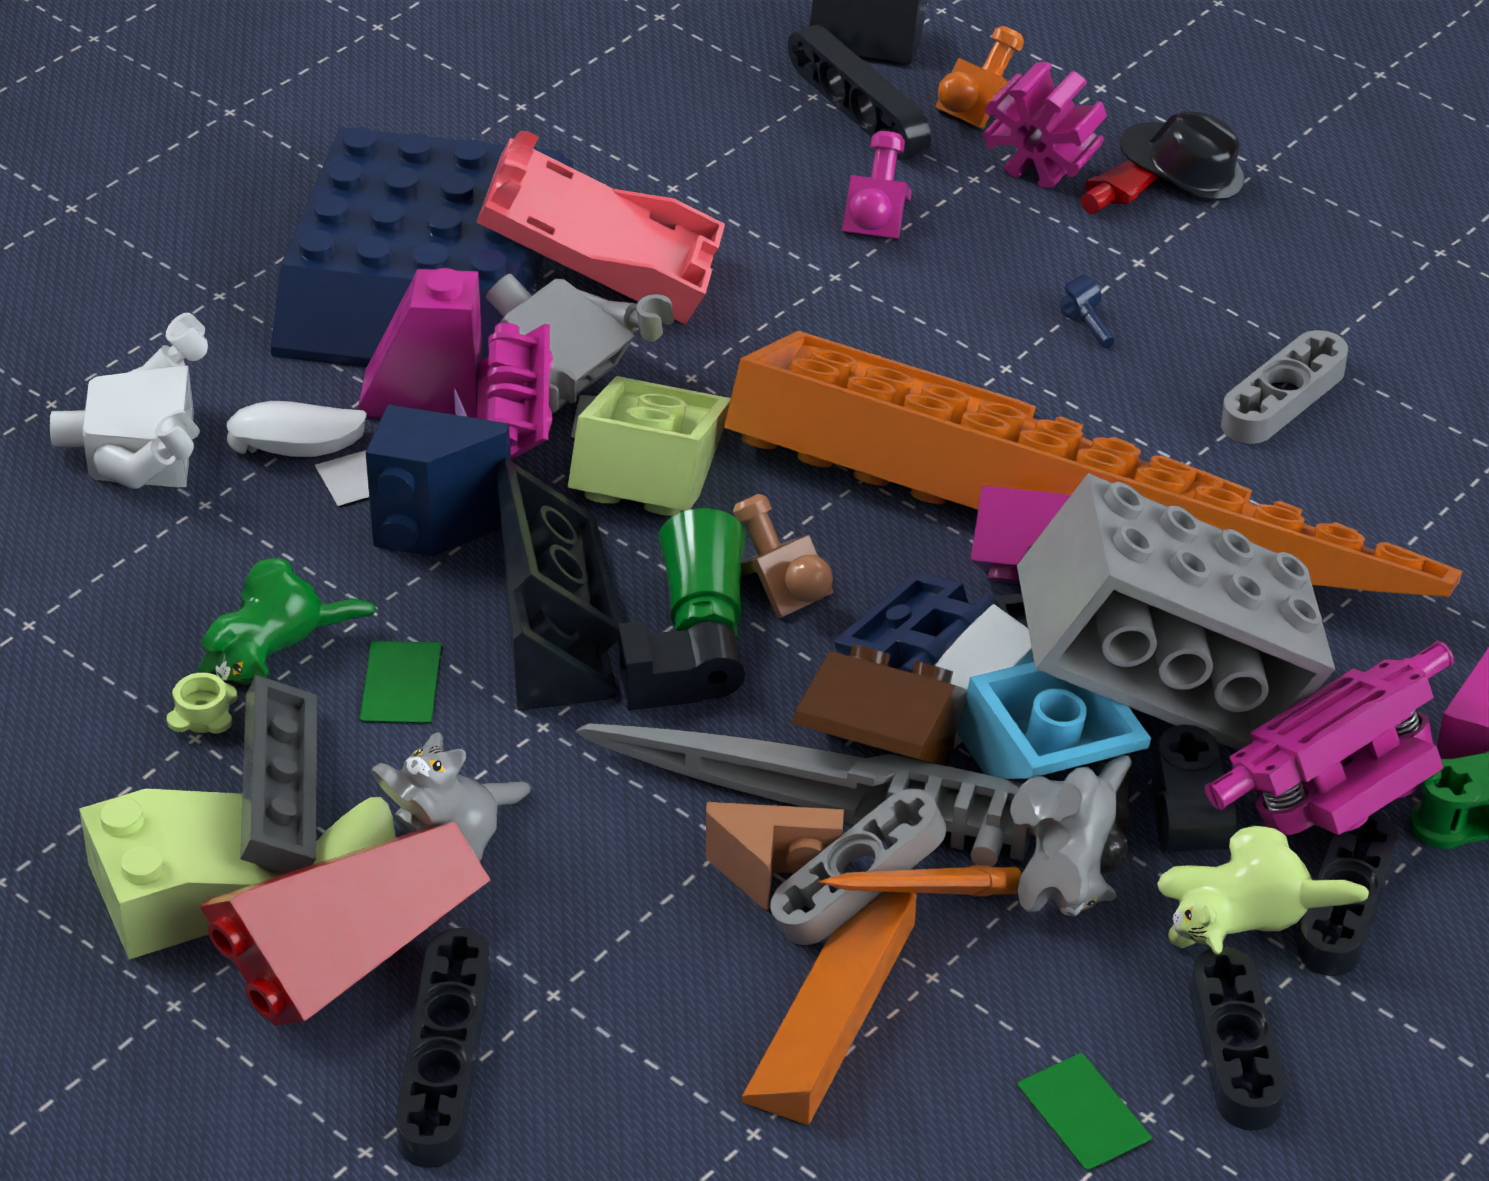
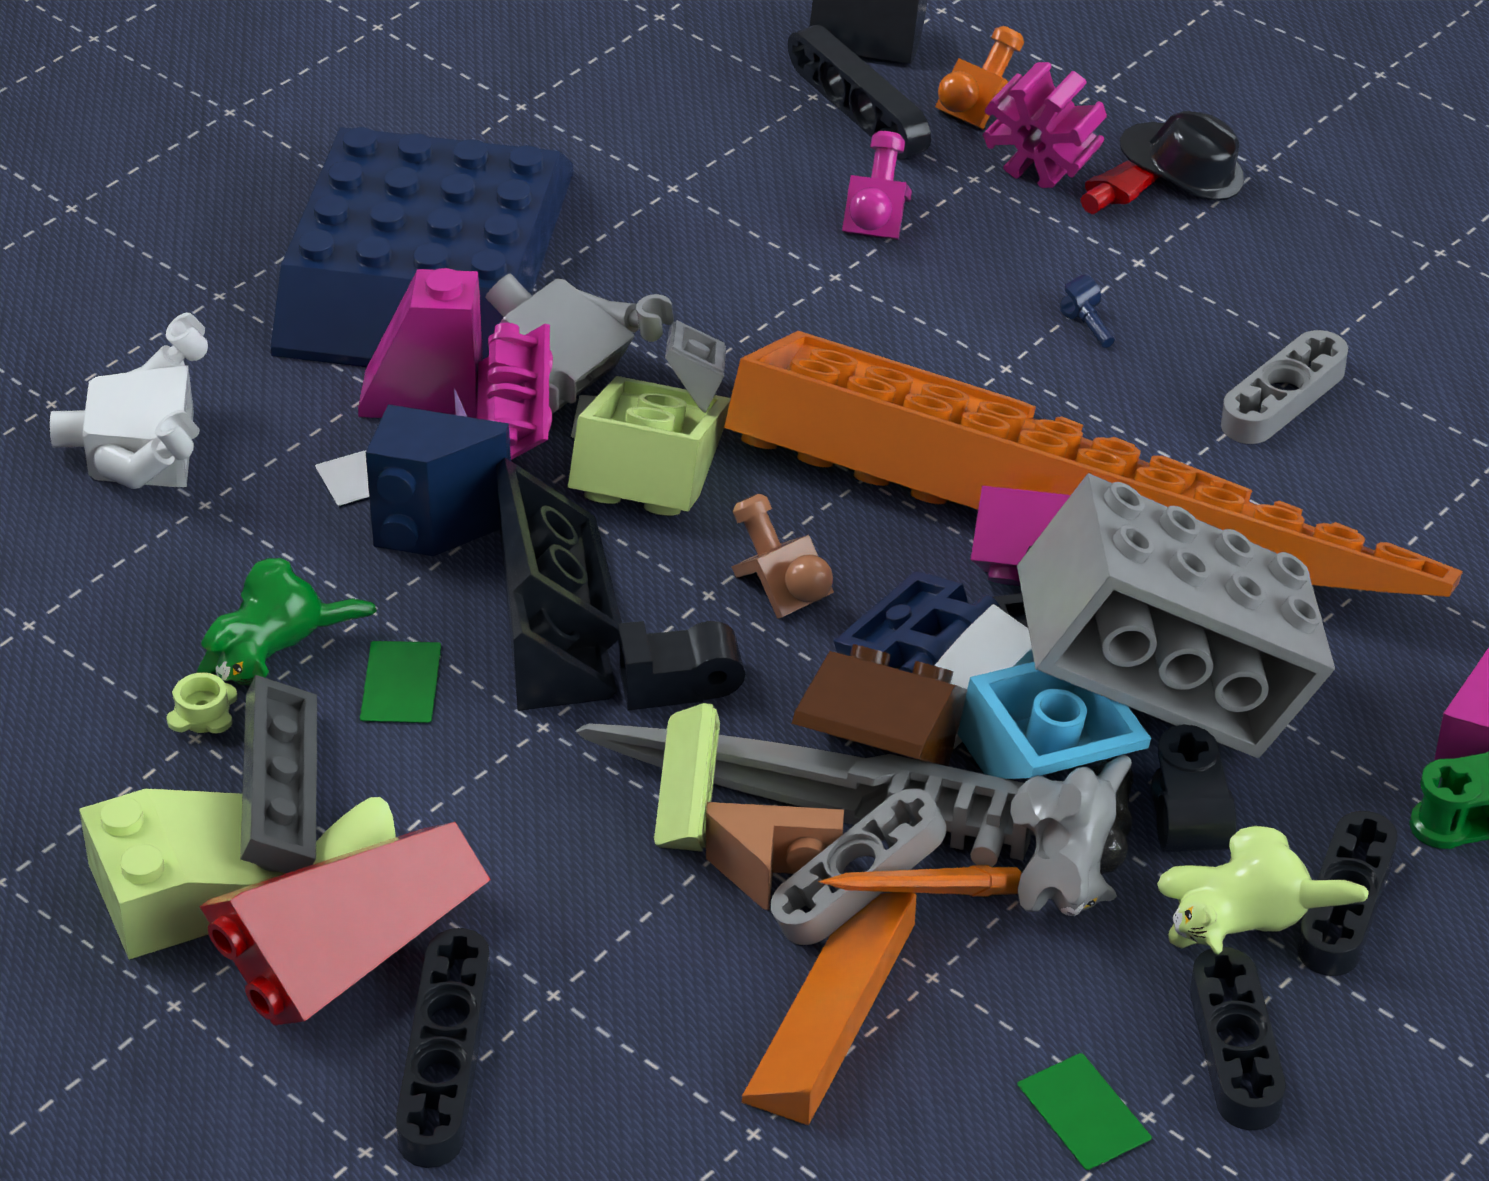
(294, 428): white arm -> none
(436, 794): light grey animal -> none
(608, 234): coral piece -> none
(687, 778): none -> yellowish green slope
(696, 361): none -> light grey slope
(703, 566): green plant -> none
(1341, 749): dark pink piece -> none

